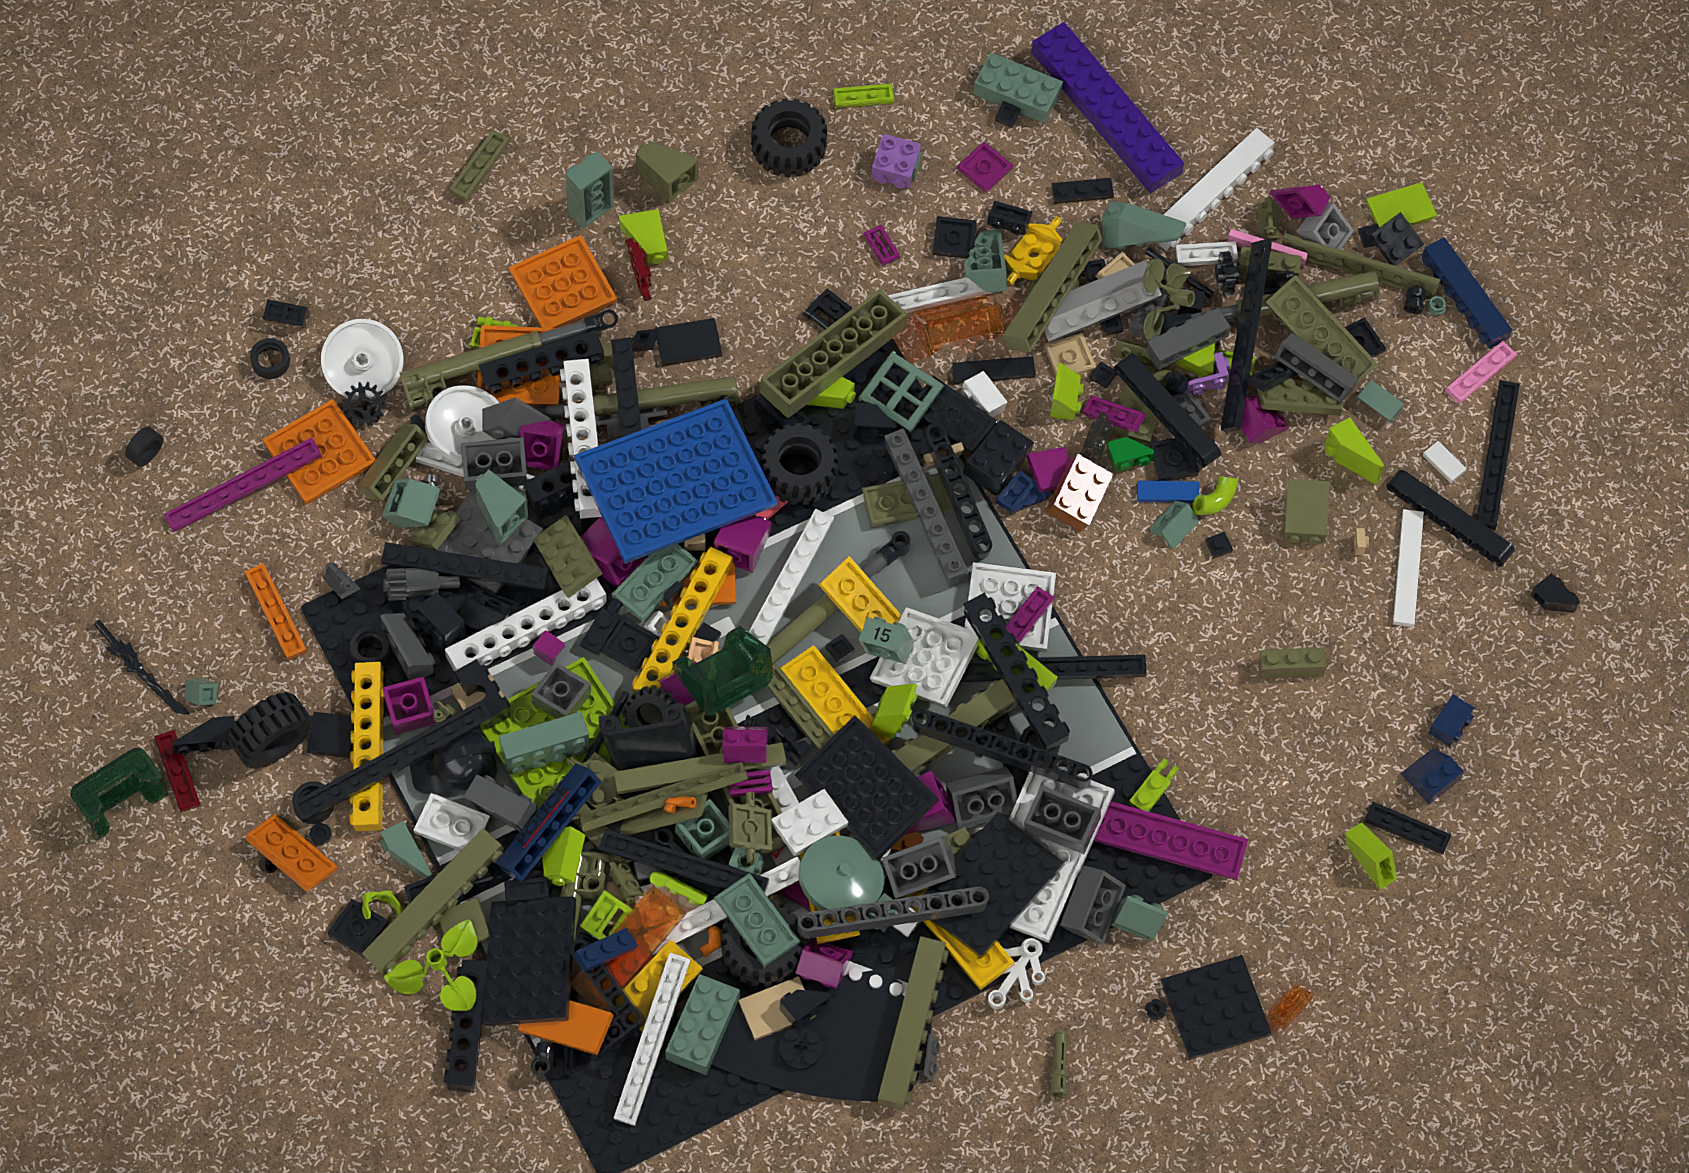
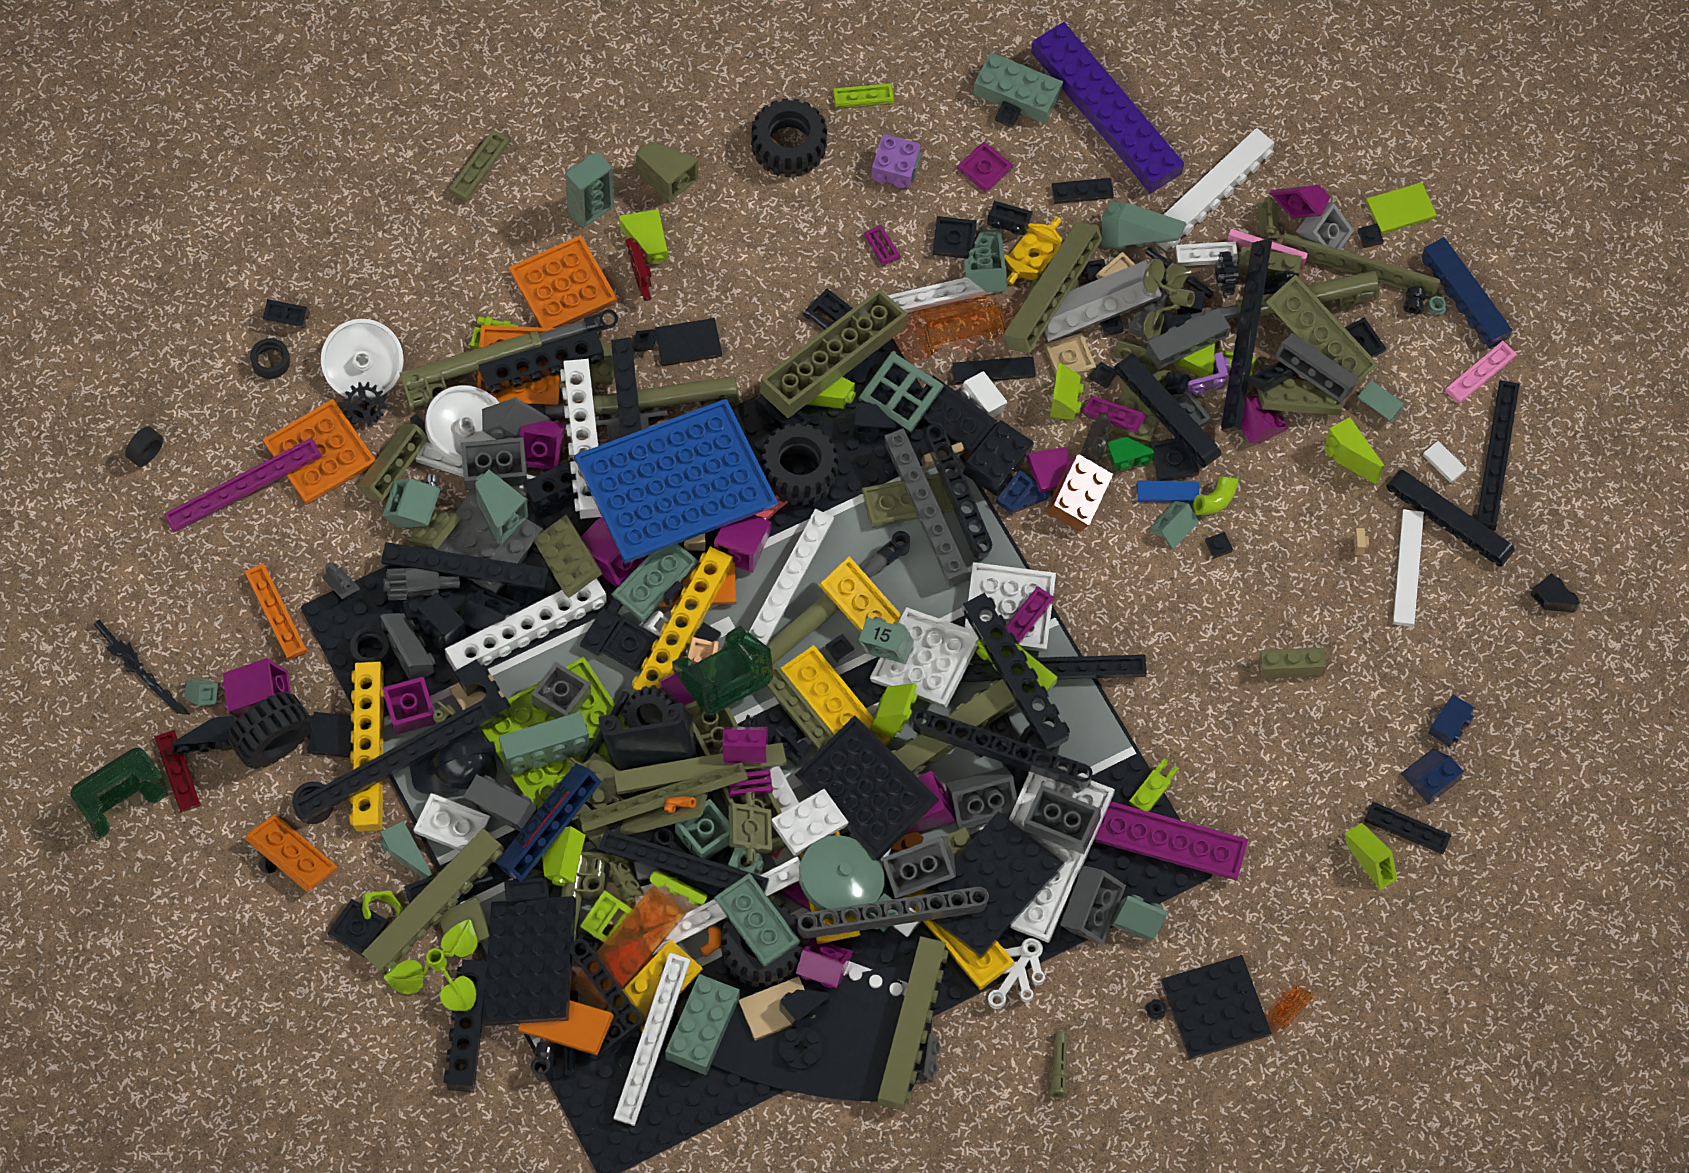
(252, 683): none -> magenta slope
(320, 833): black tile -> none
(548, 647): magenta panel -> none
(605, 950): dark blue plate -> none
(1305, 511): olive slope -> none
(1396, 239): black plate -> none

